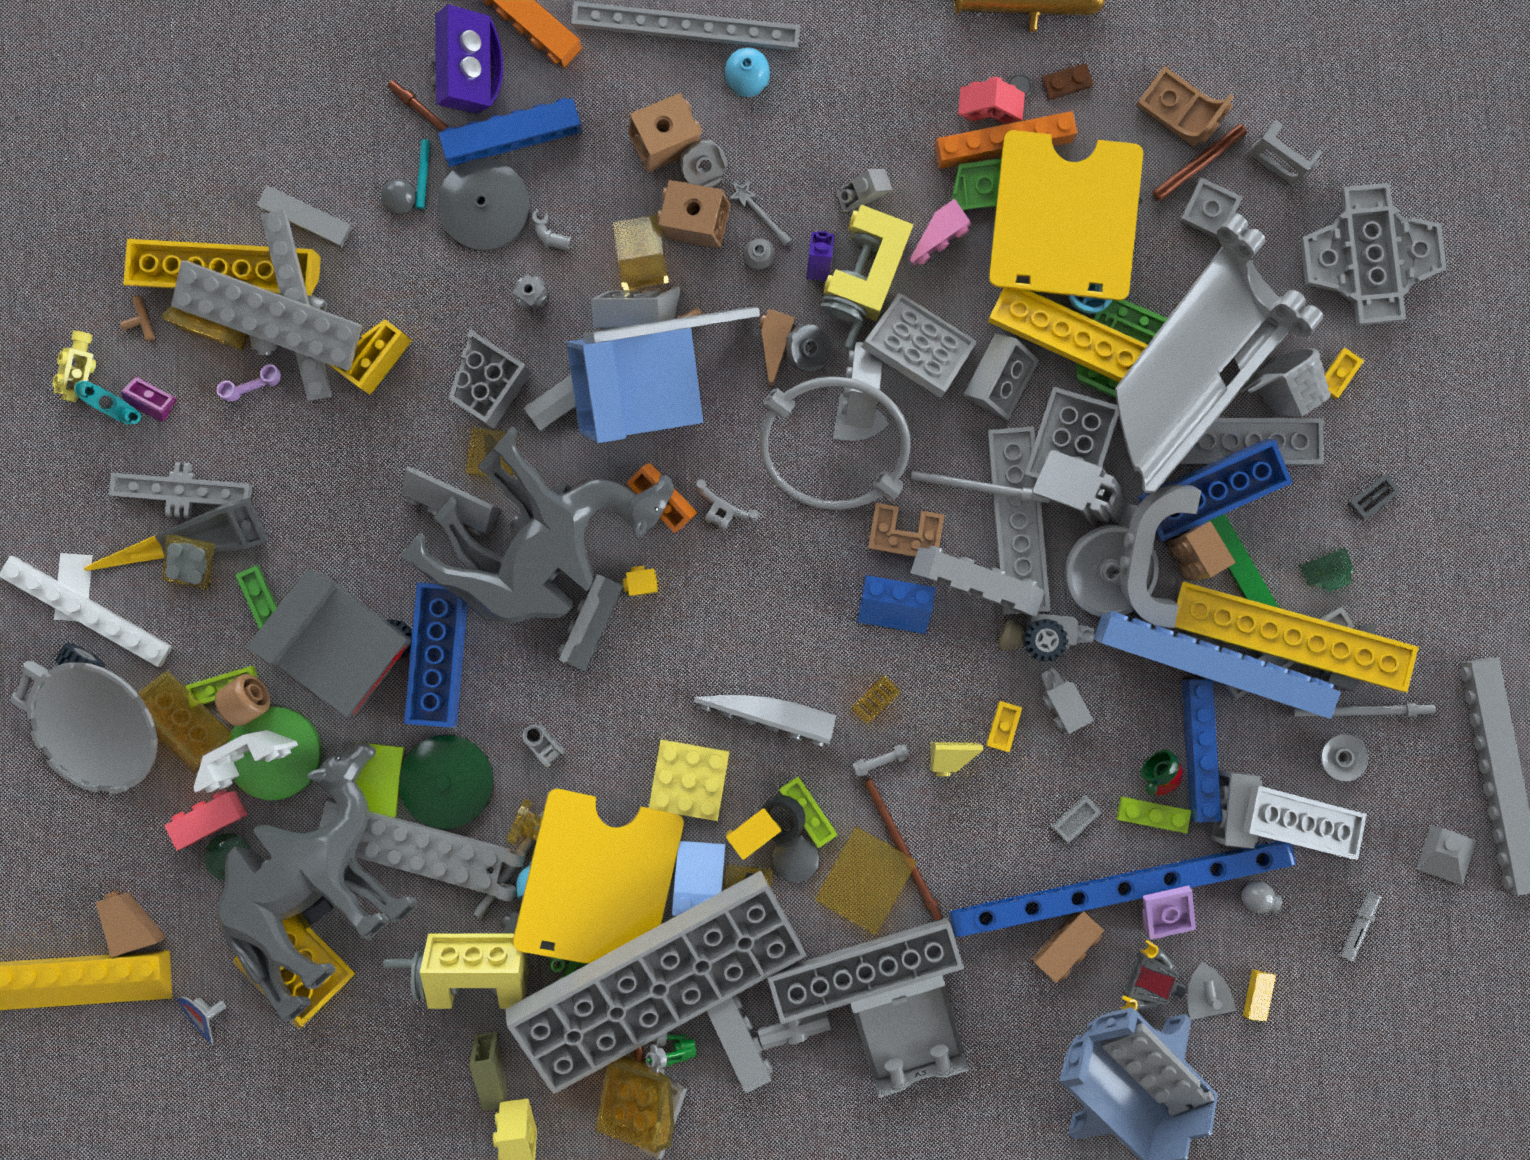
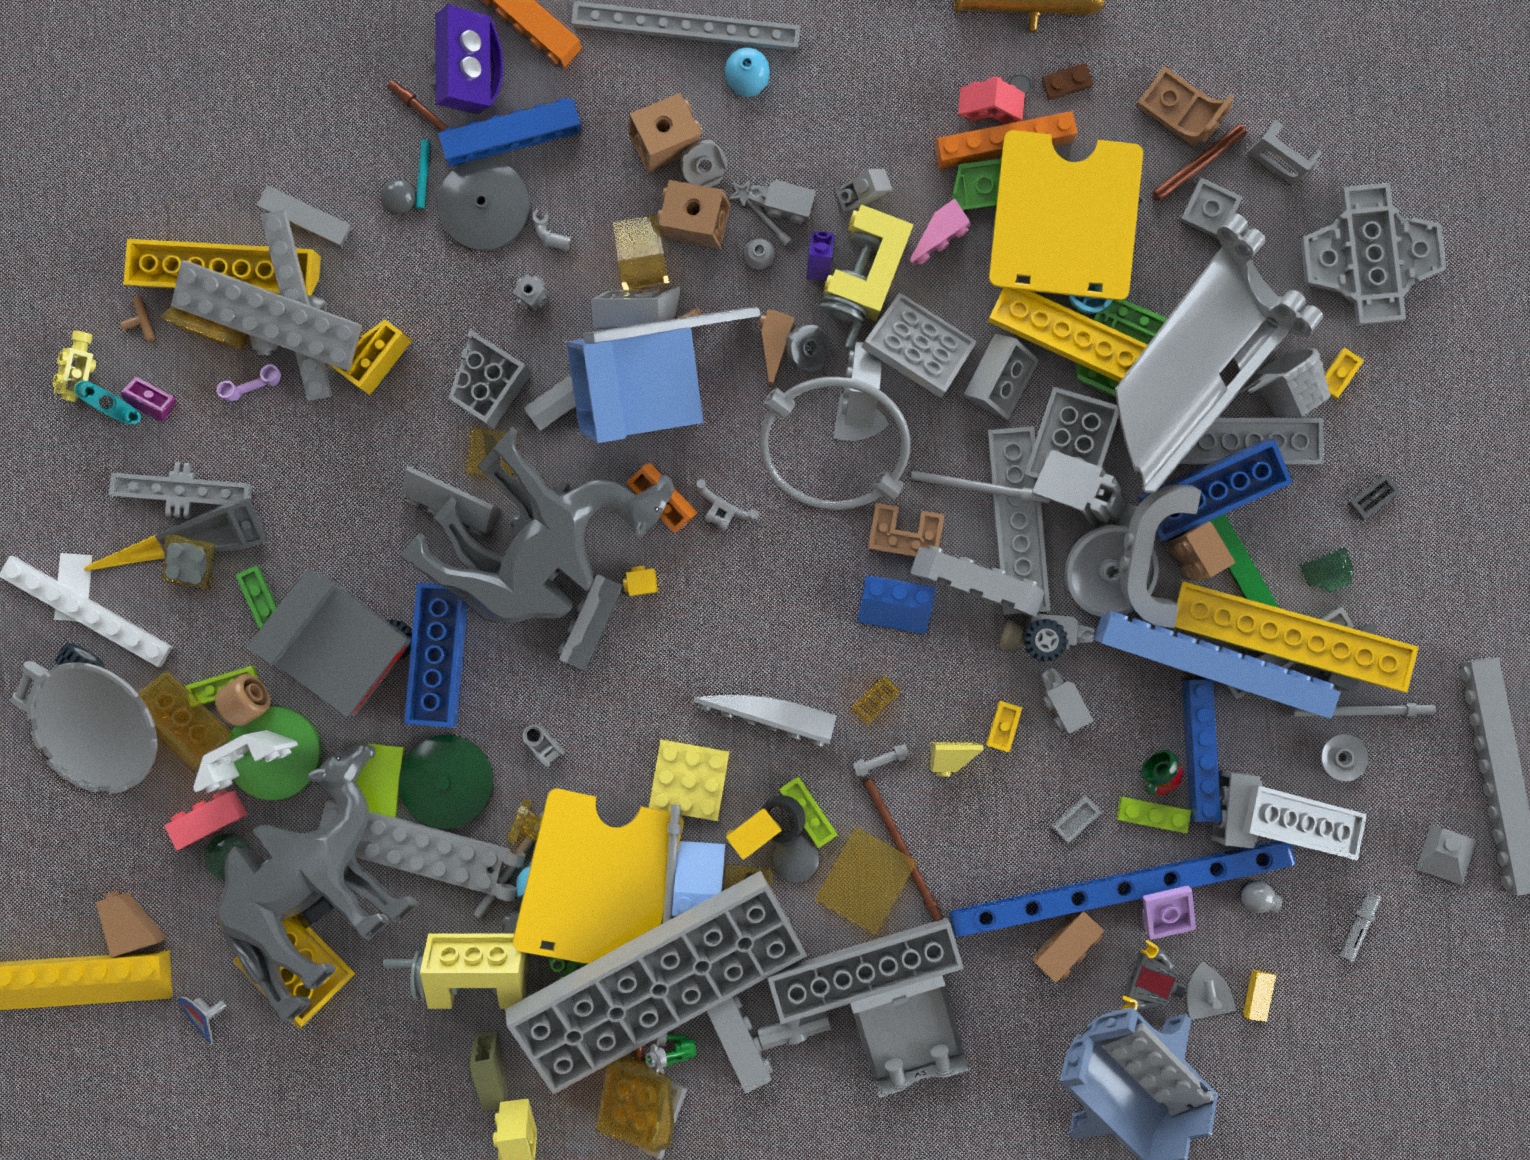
(673, 829): none -> light grey bar
(784, 200): none -> light grey hinge

